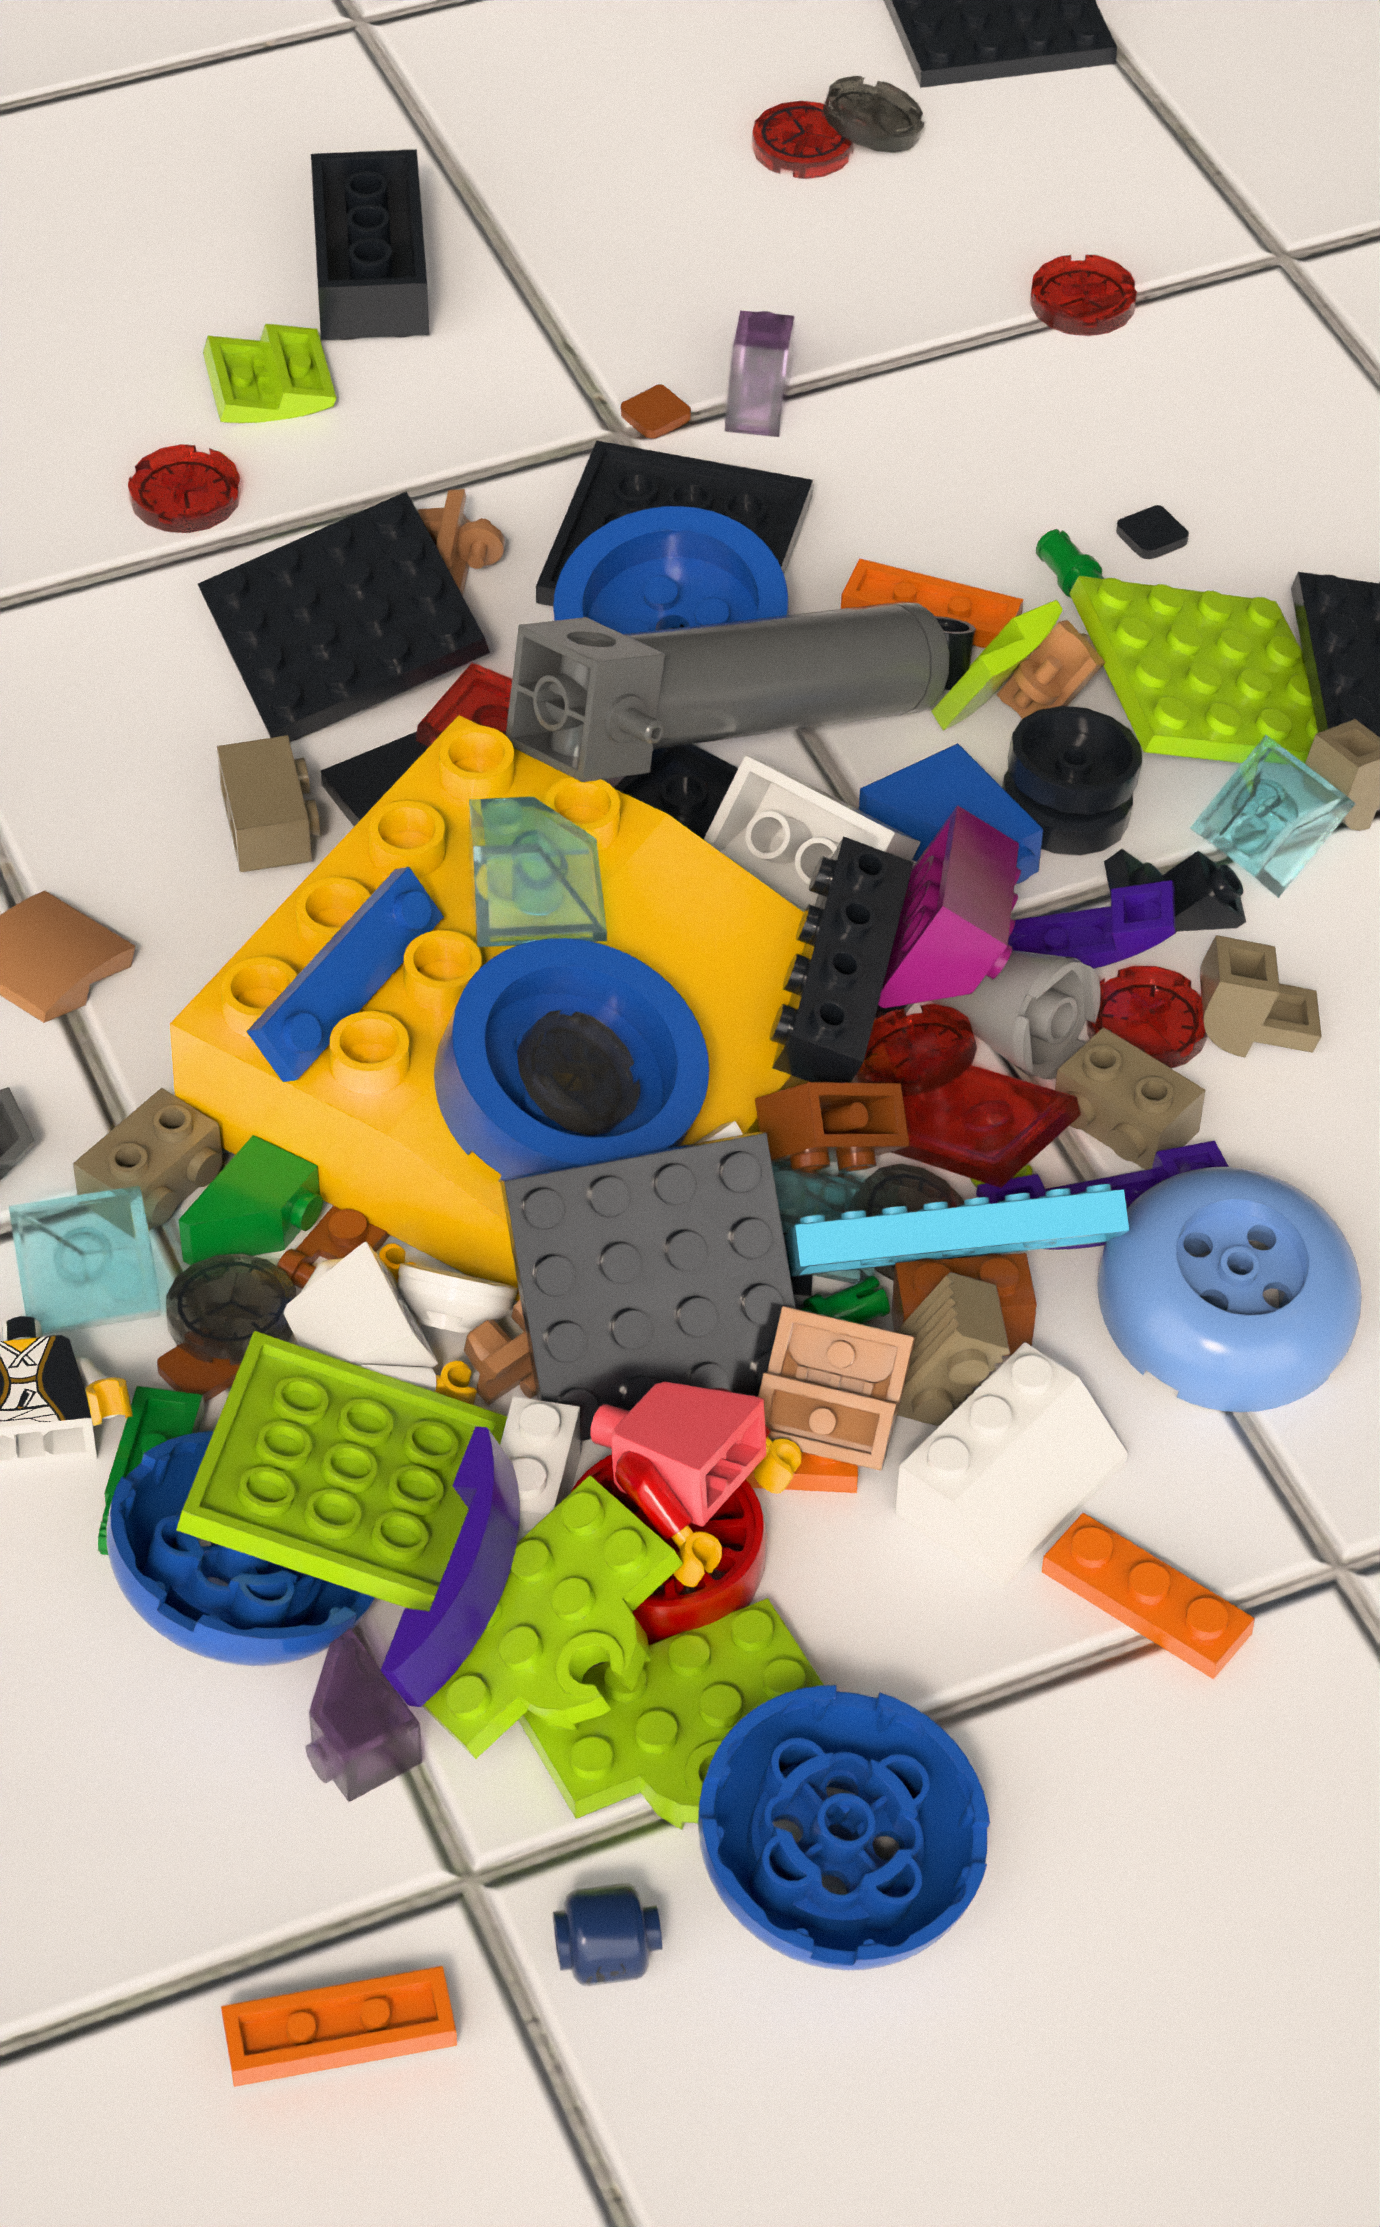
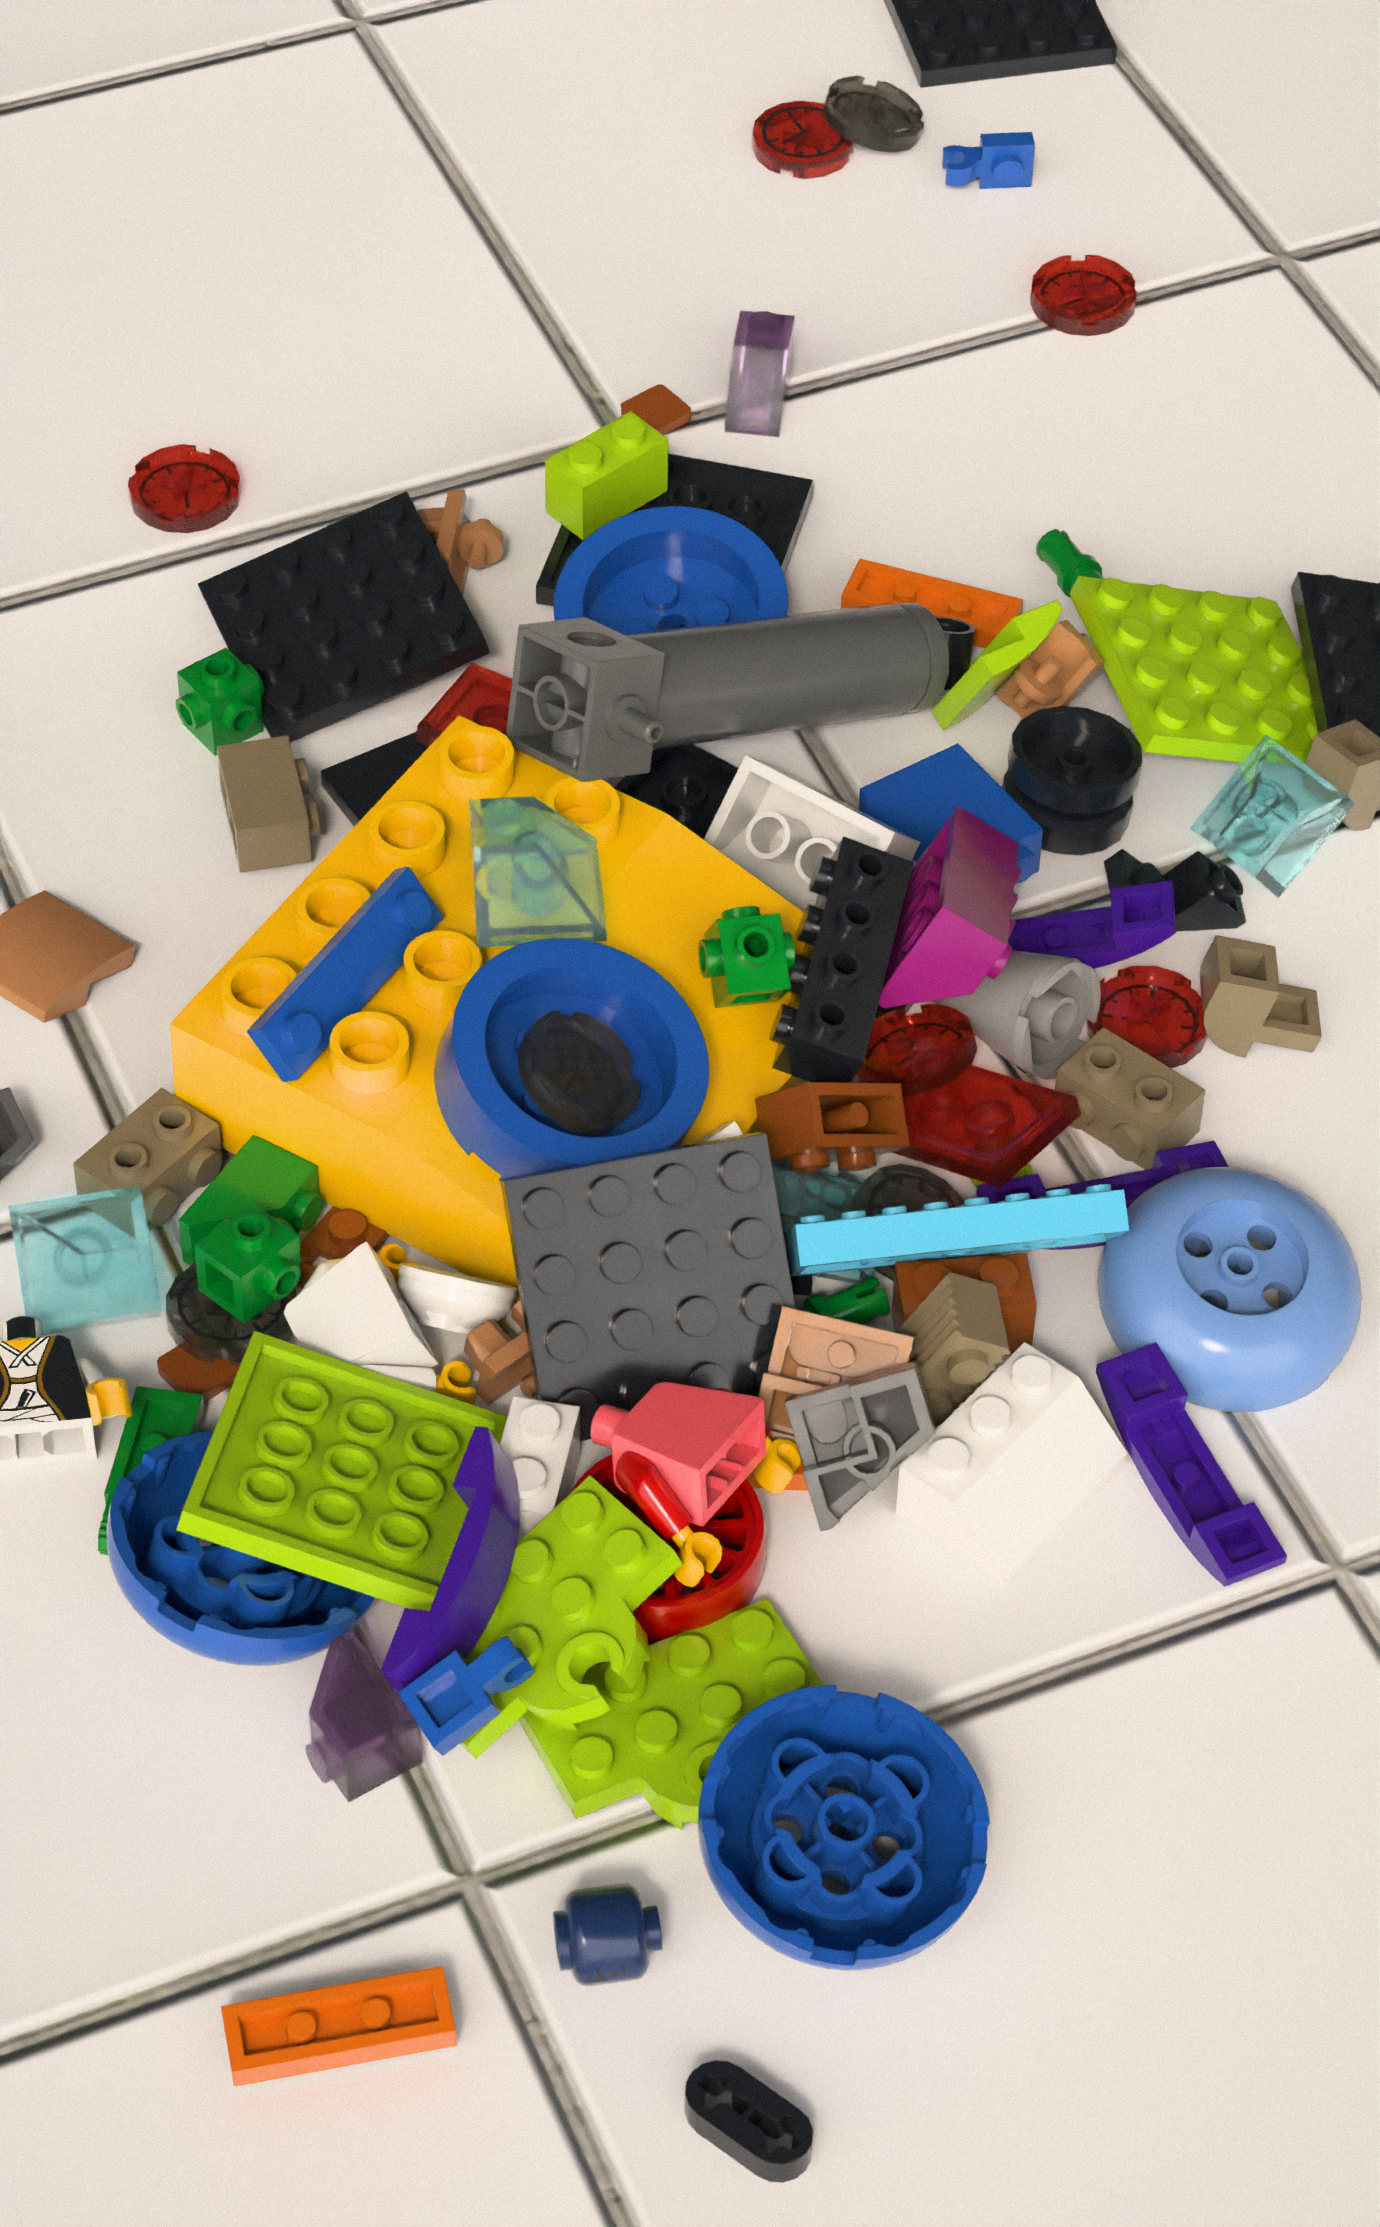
(220, 700): none -> green brick
(248, 1262): none -> green brick
(270, 377): lime slope -> none
(369, 244): black brick -> none
(455, 1696): none -> blue plate
(606, 475): none -> lime brick
(743, 2127): none -> black beam
(747, 957): none -> green brick
(858, 1435): none -> slope
(998, 162): none -> blue plate
(1148, 1595): orange plate -> none
(1152, 532): black piece -> none
(1181, 1471): none -> dark purple slope

